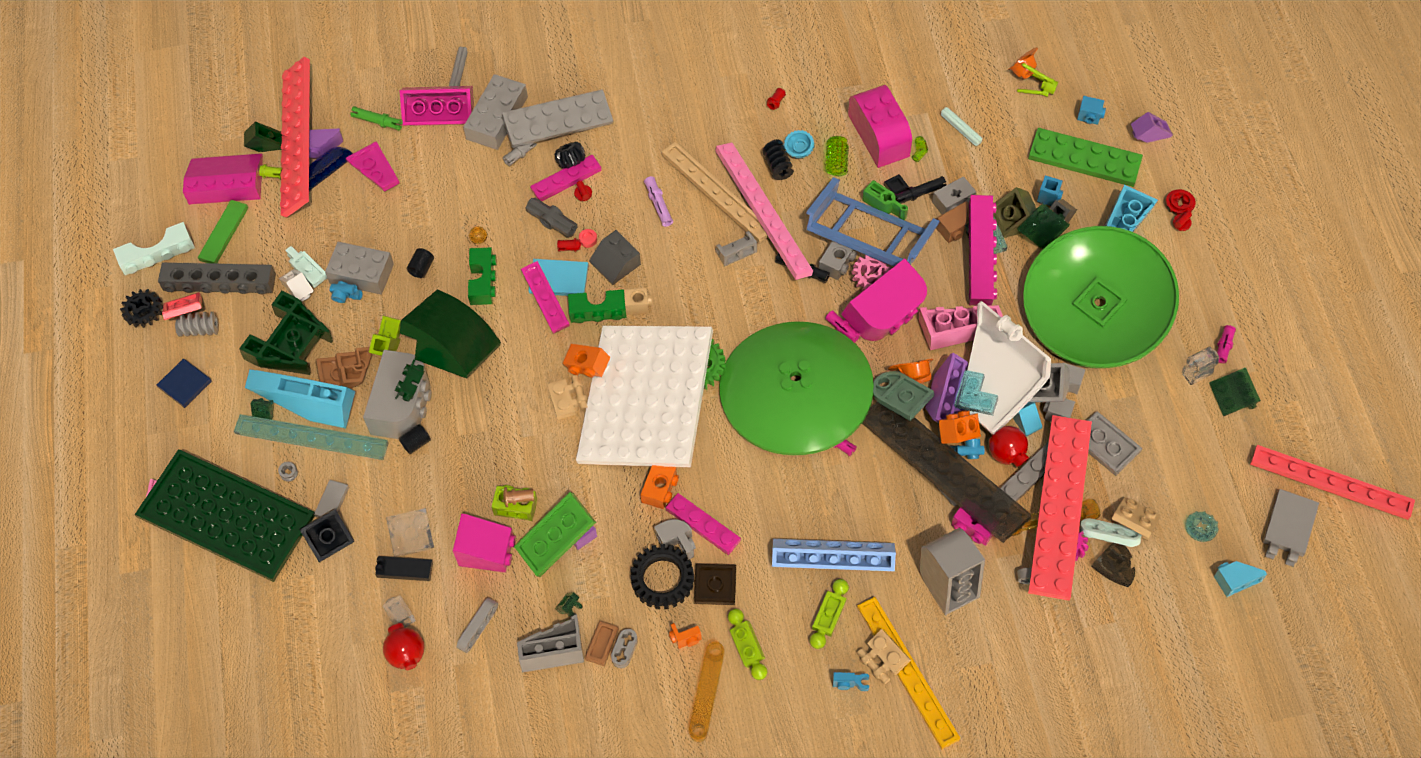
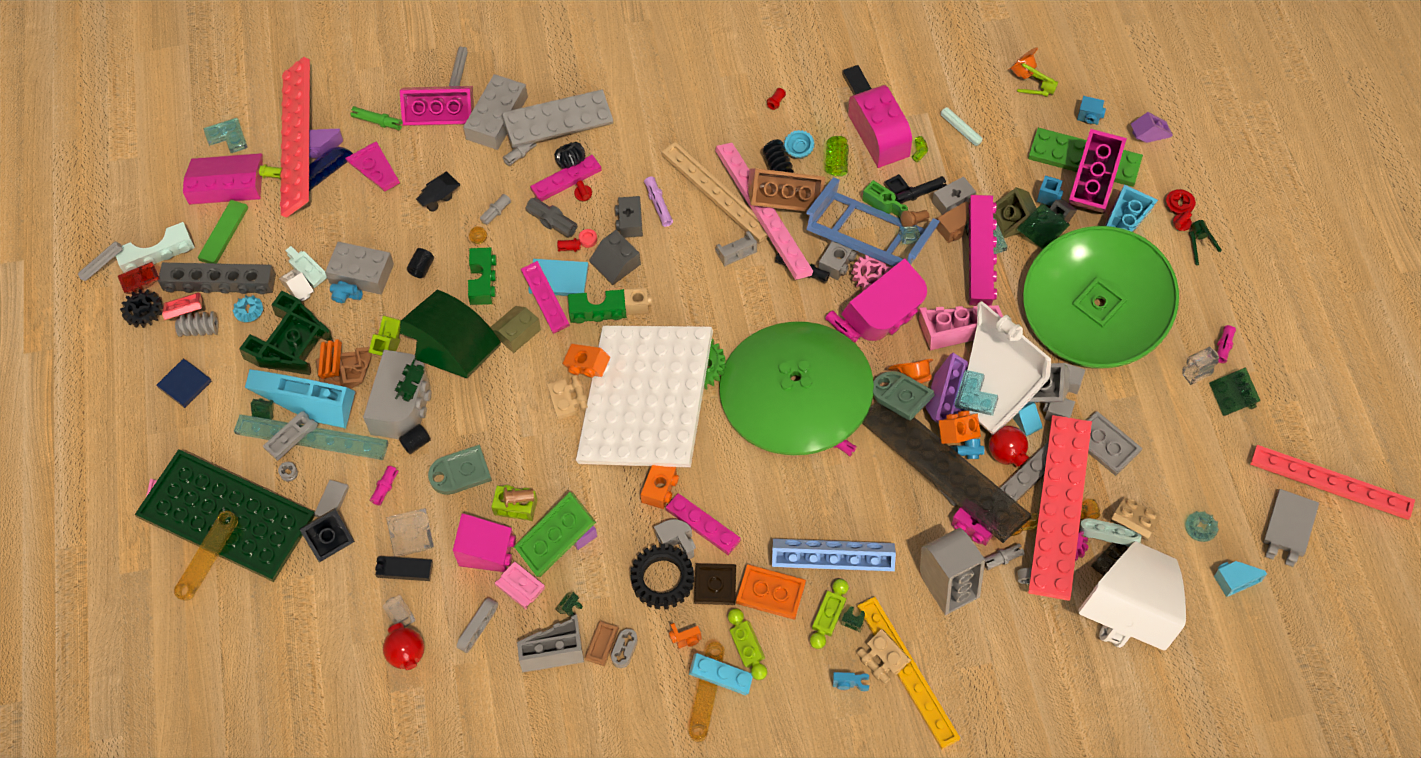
(100, 261): none -> light grey axle
(138, 278): none -> clear red slope
(205, 555): none -> clear yellow piece
(227, 131): none -> clear light blue plate
(255, 309): none -> medium azure gear
(262, 138): dark green slope -> none
(290, 435): none -> light grey plate
(326, 359): none -> orange tile
(384, 485): none -> dark pink pin
(437, 189): none -> black connector
(460, 471): none -> sand green tile
(495, 209): none -> light grey axle
(516, 327): none -> olive slope
(520, 585): none -> bright pink plate
(629, 216): none -> dark grey brick
(720, 674): none -> medium azure plate
(771, 592): none -> orange plate
(783, 189): none -> medium nougat slope
(853, 622): none -> clear green tile
(856, 79): none -> black hinge
(909, 235): none -> clear light blue tile
(911, 218): none -> medium nougat pin
(1003, 556): none -> light grey pin
(1097, 170): none -> dark pink brick
(1139, 599): none -> white panel
(1201, 231): none -> dark green plant

